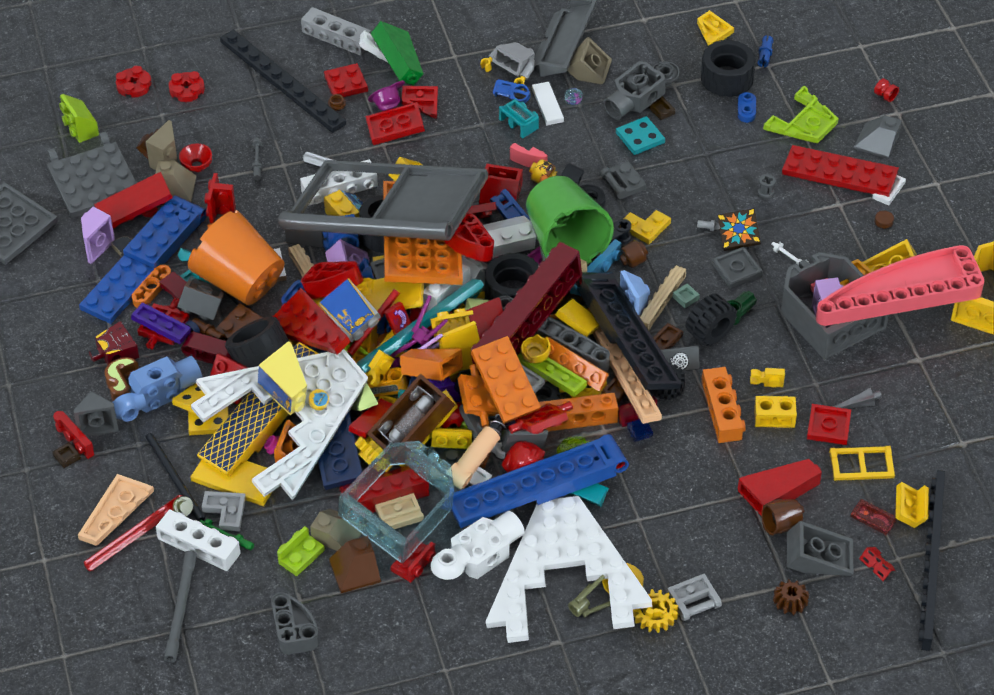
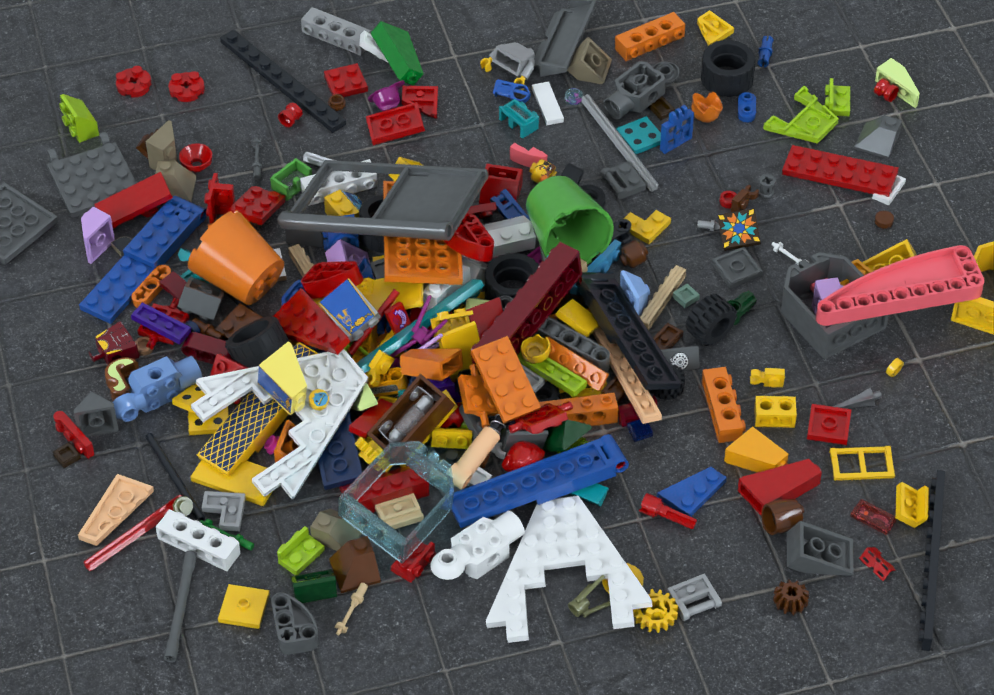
(141, 344): none -> medium nougat tile
(243, 606): none -> yellow plate
(258, 204): none -> red plate
(288, 178): none -> bright green window
(290, 114): none -> red wheel
(314, 586): none -> dark green slope
(357, 598): none -> tan piece
(564, 435): none -> dark green slope
(619, 142): none -> light grey axle
(649, 36): none -> orange brick
(654, 507): none -> red piece
(685, 133): none -> blue piece
(693, 491): none -> blue wing
(706, 108): none -> orange helmet
(726, 198): none -> red tile
(742, 199): none -> reddish brown plate
(755, 452): none -> light orange slope
(838, 99): none -> lime bracket
(894, 368): none -> yellow tile
(898, 75): none -> yellowish green slope

